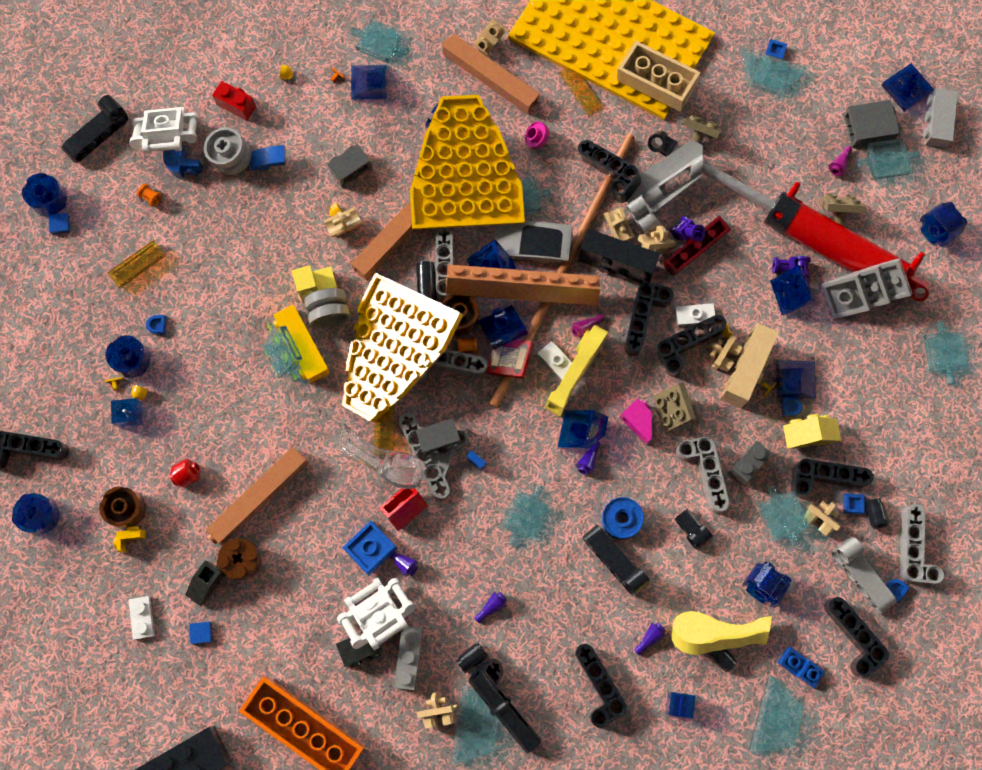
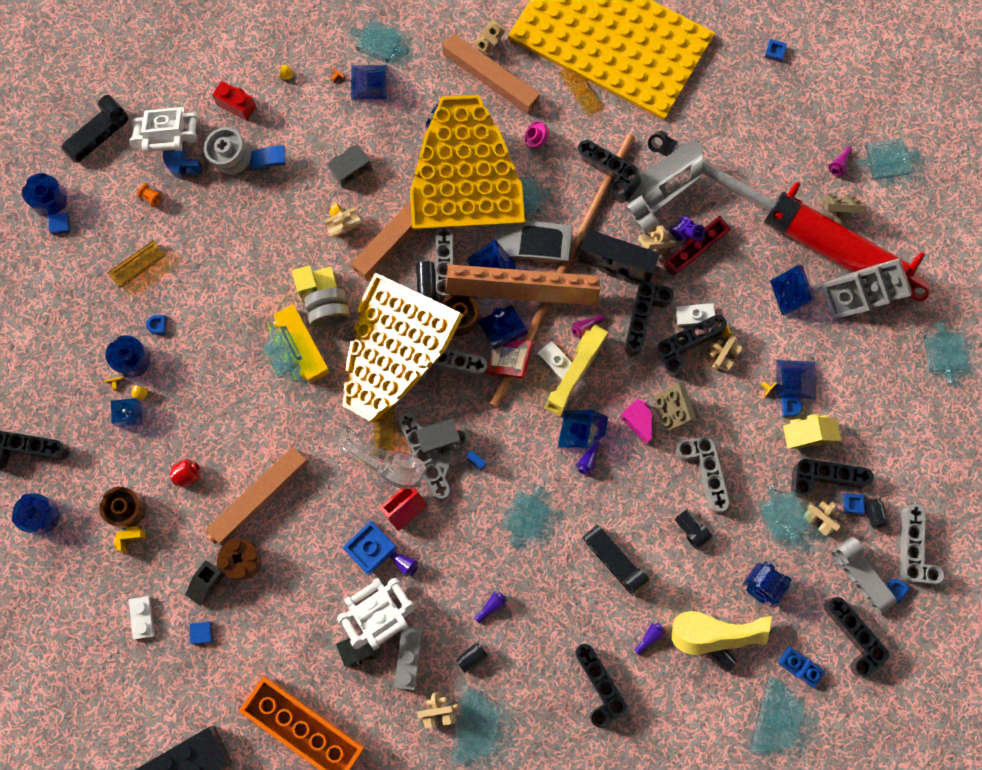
(467, 345): orange bush -> none
(485, 683): black piece -> none
(619, 224): tan hips -> none
(624, 506): blue wheel -> none
(658, 76): tan brick -> none
(680, 704): clear blue piece -> none
(701, 127): dark tan plate -> none
(749, 366): tan brick -> none
(750, 463): dark grey brick -> none
(770, 73): clear light blue wing -> none
(782, 266): dark purple connector -> none
(871, 123): dark grey brick -> none
(911, 84): clear blue plate -> none
(940, 118): light grey brick -> none
(942, 224): clear blue brick -> none

